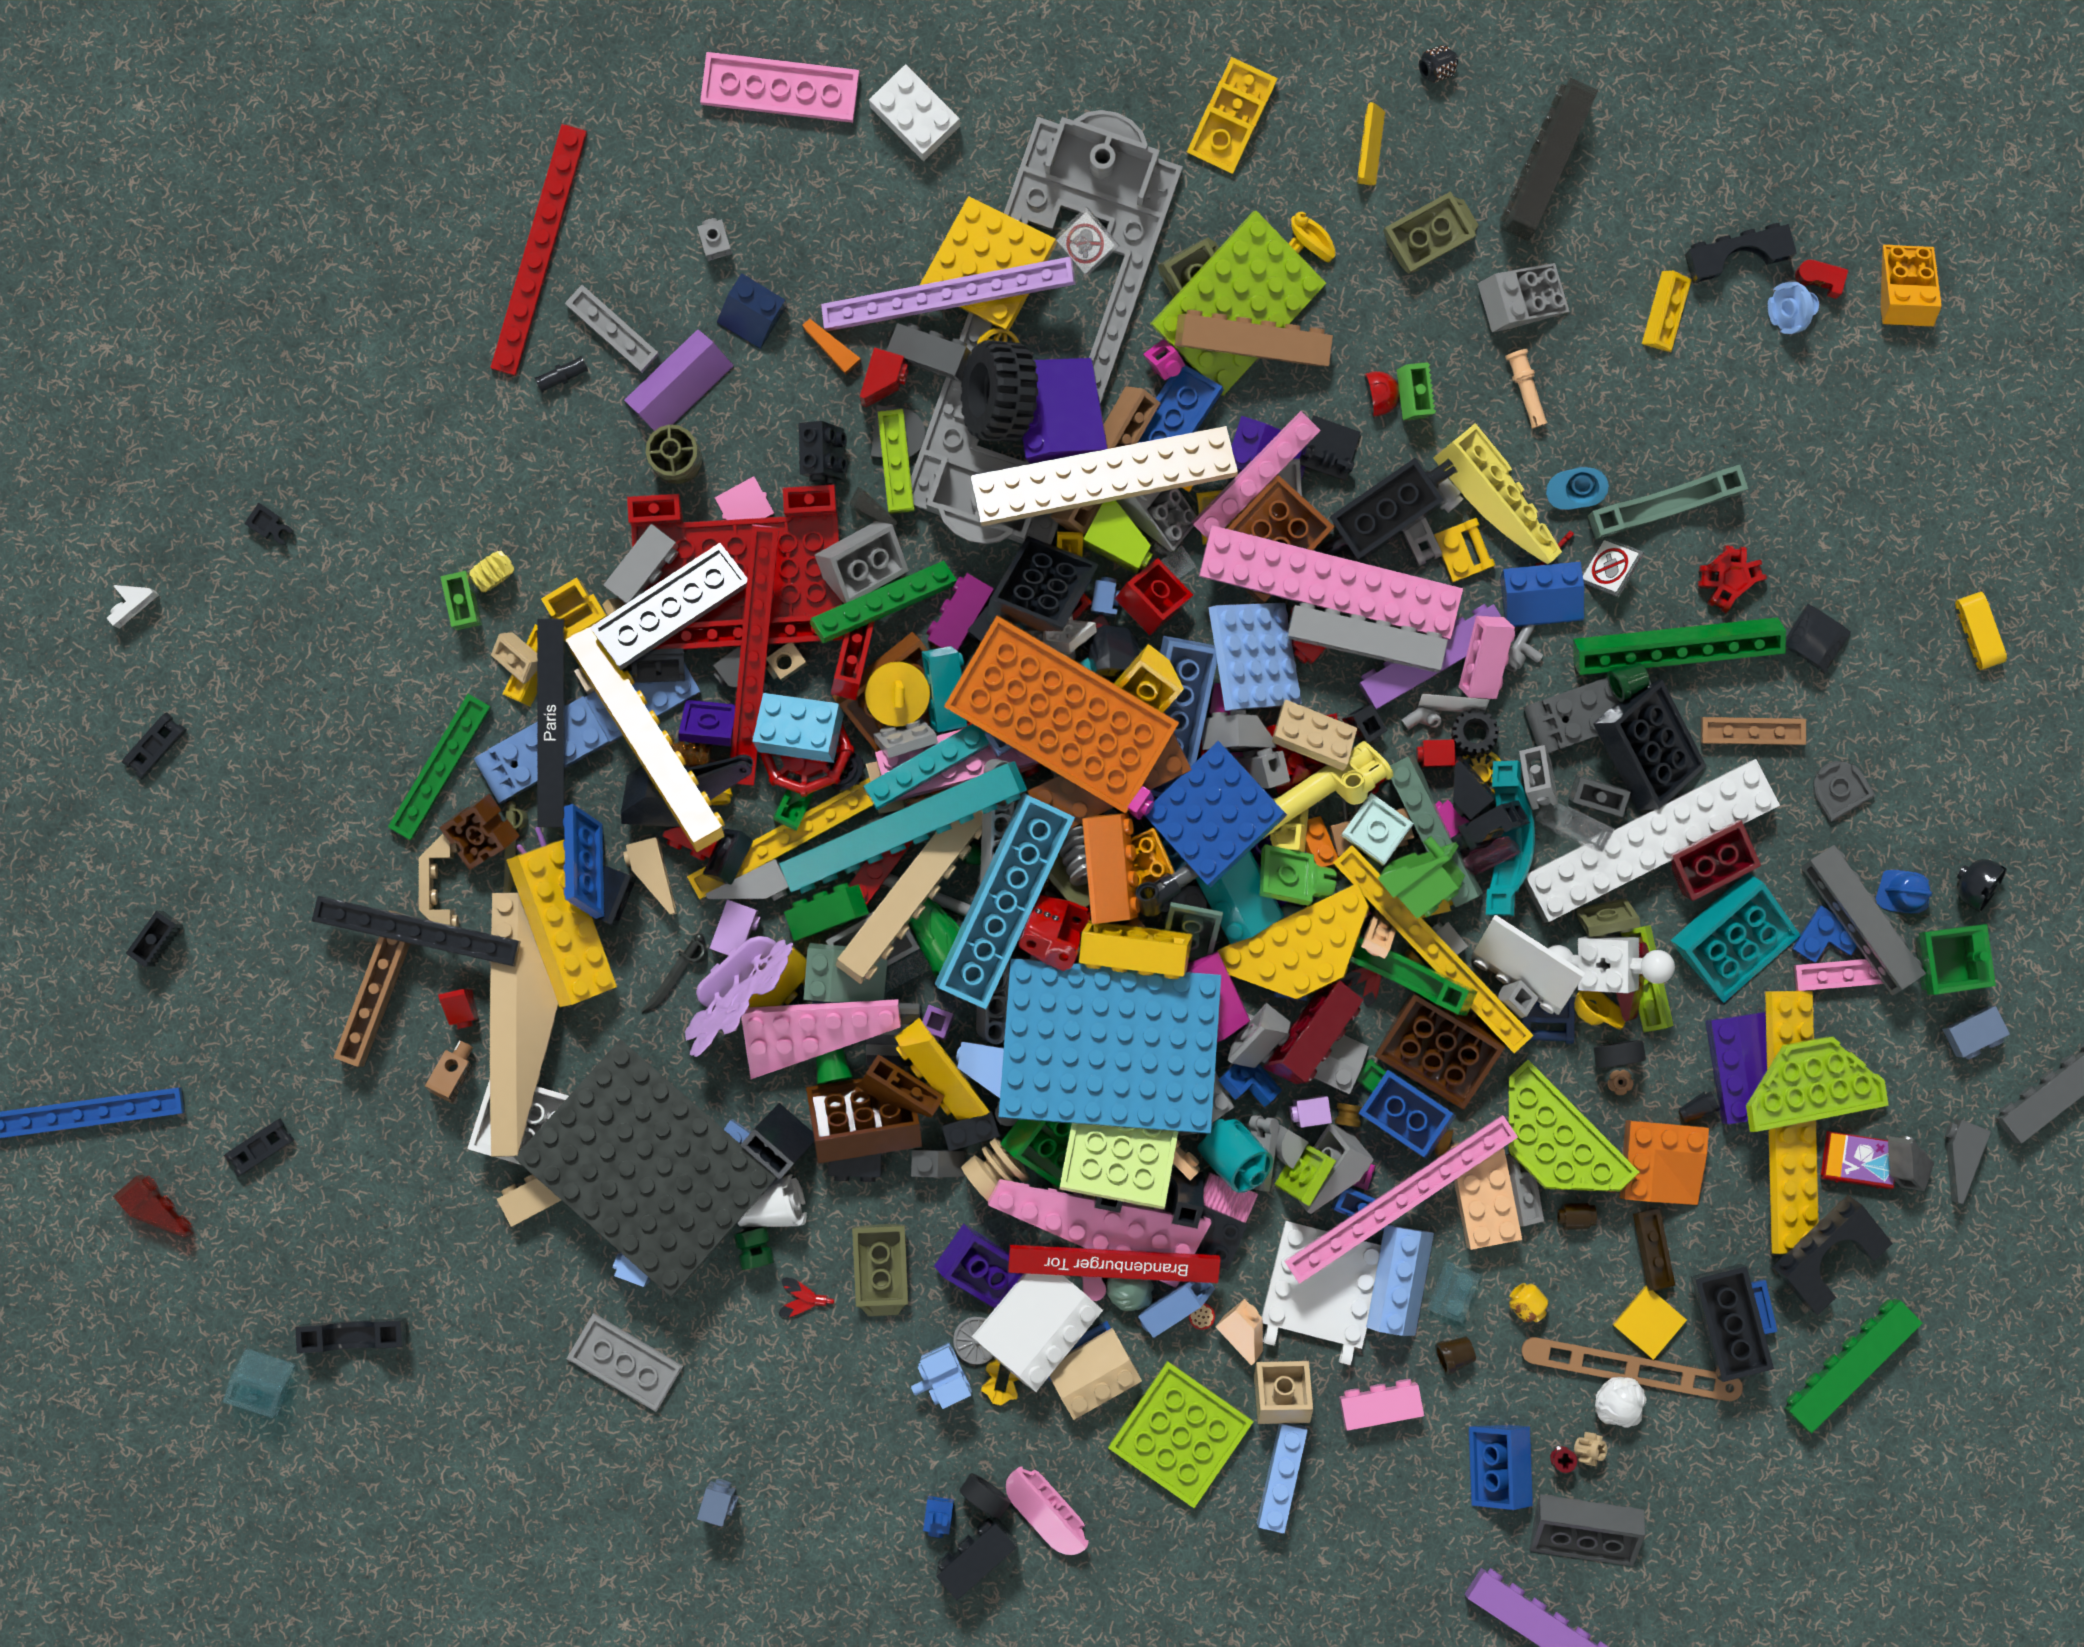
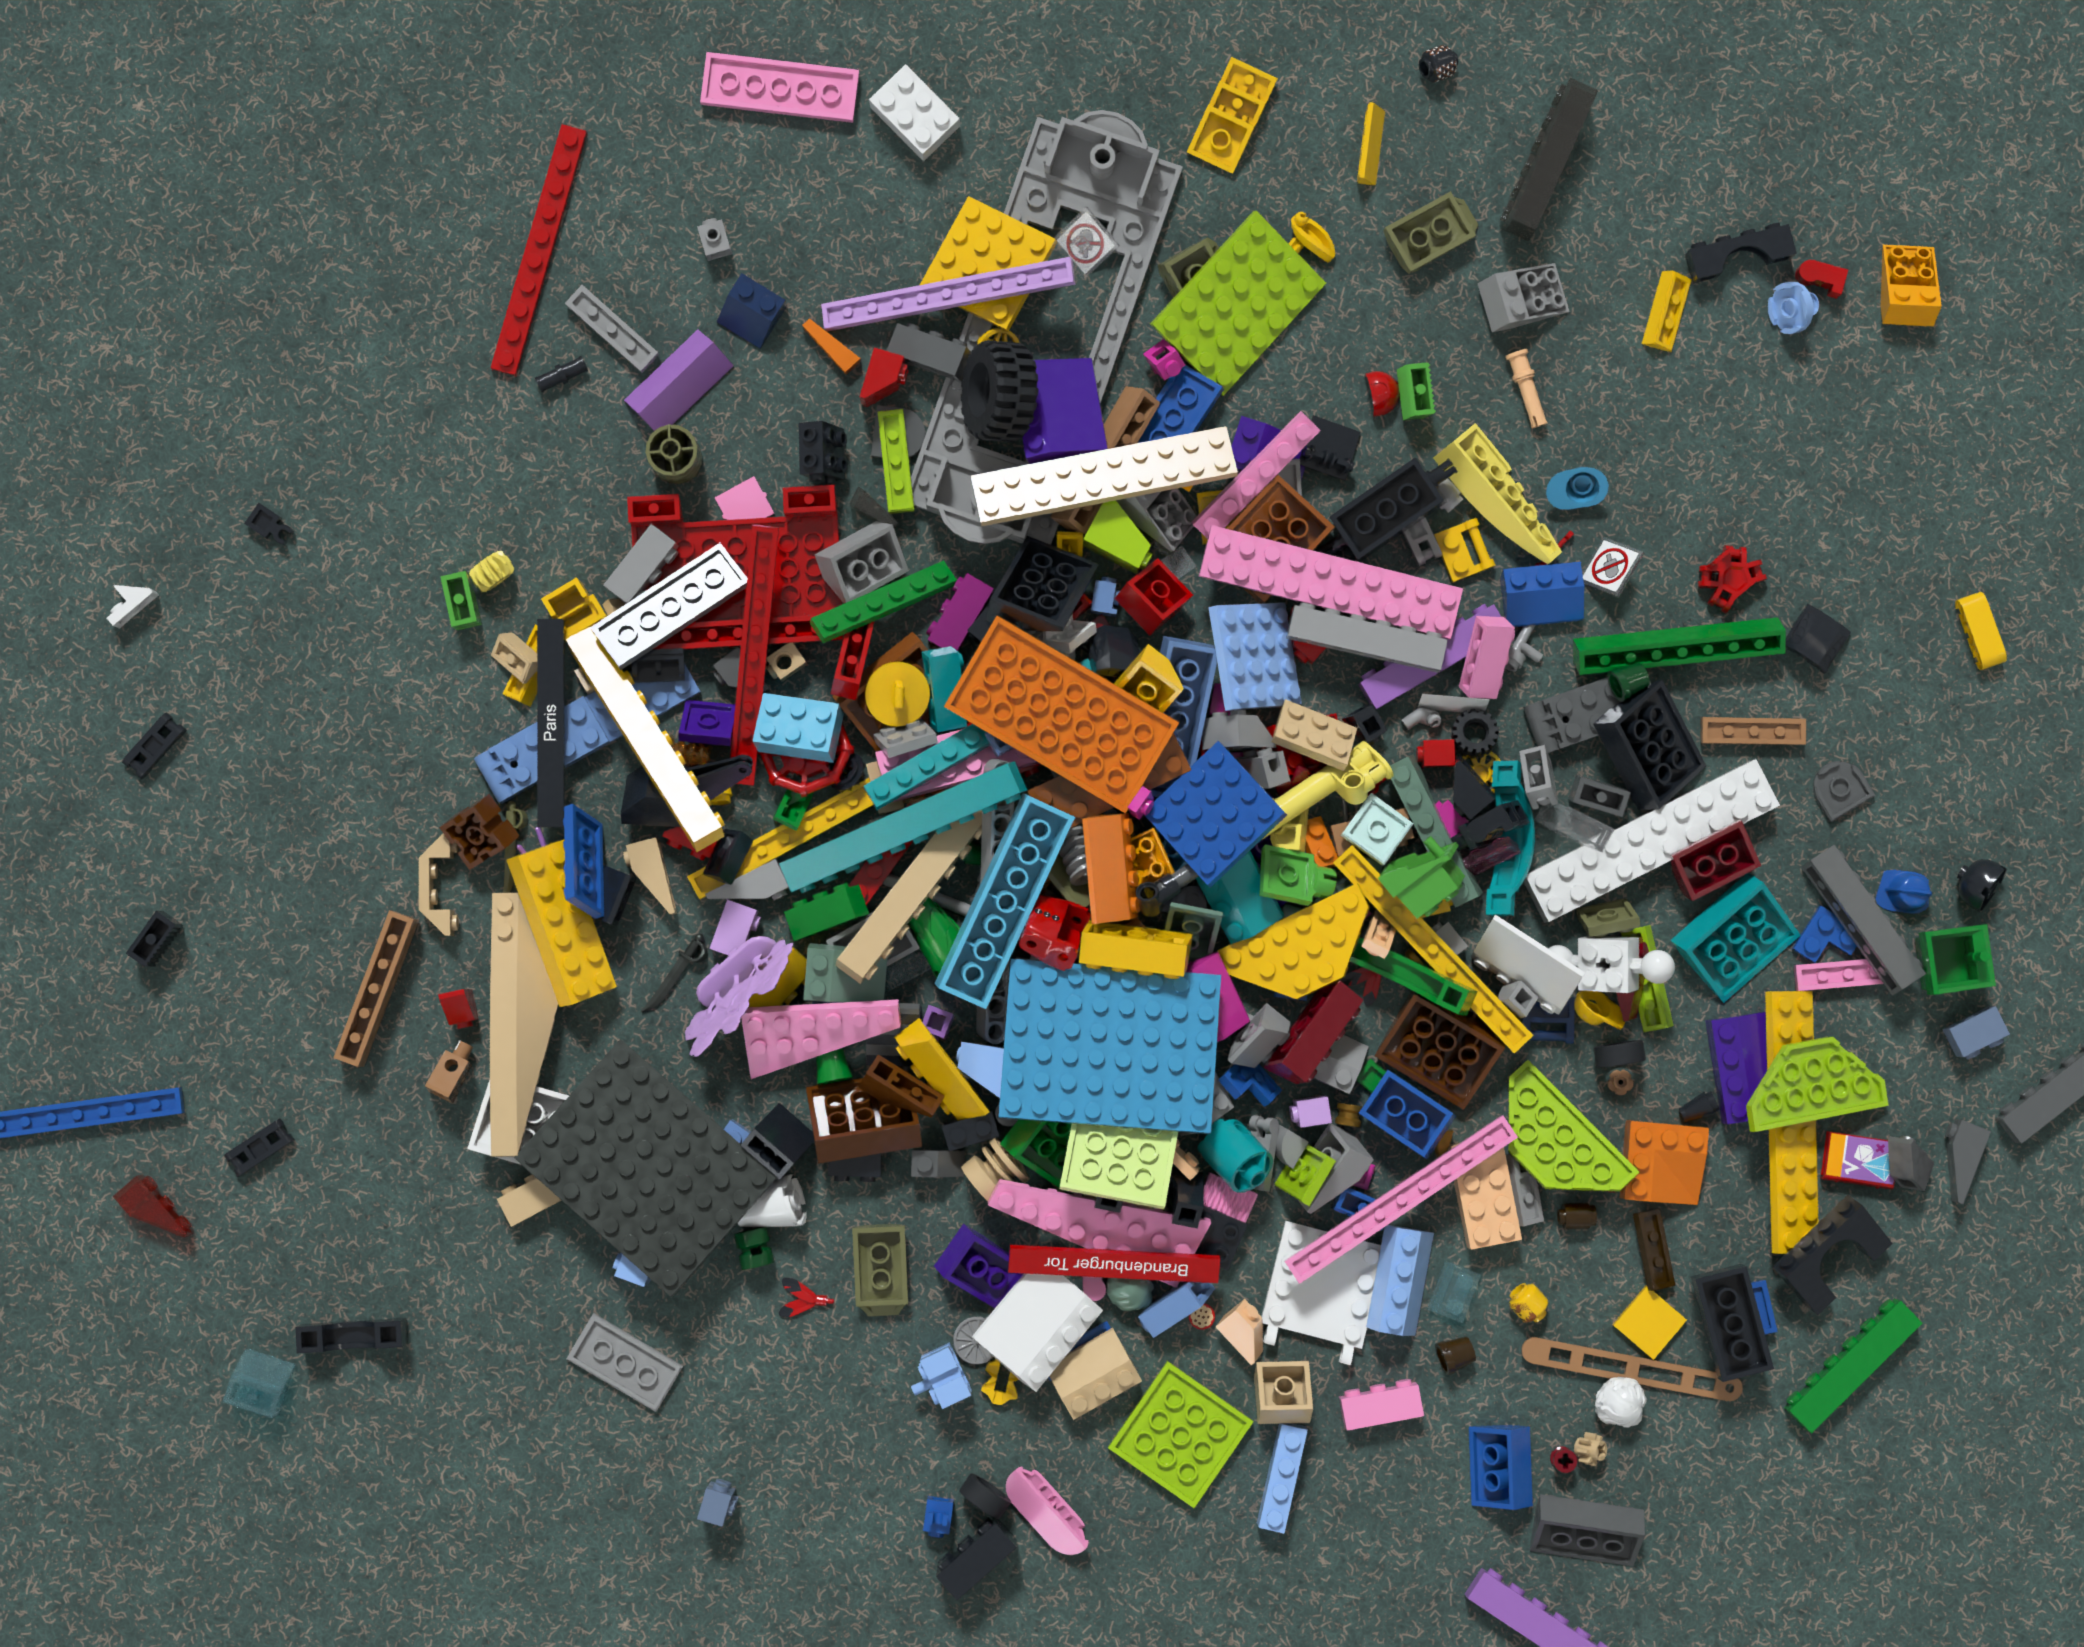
(416, 931): black tile -> none
(439, 767): green plate -> none
(1253, 340): medium nougat brick -> none
(1667, 502): sand green arch -> none

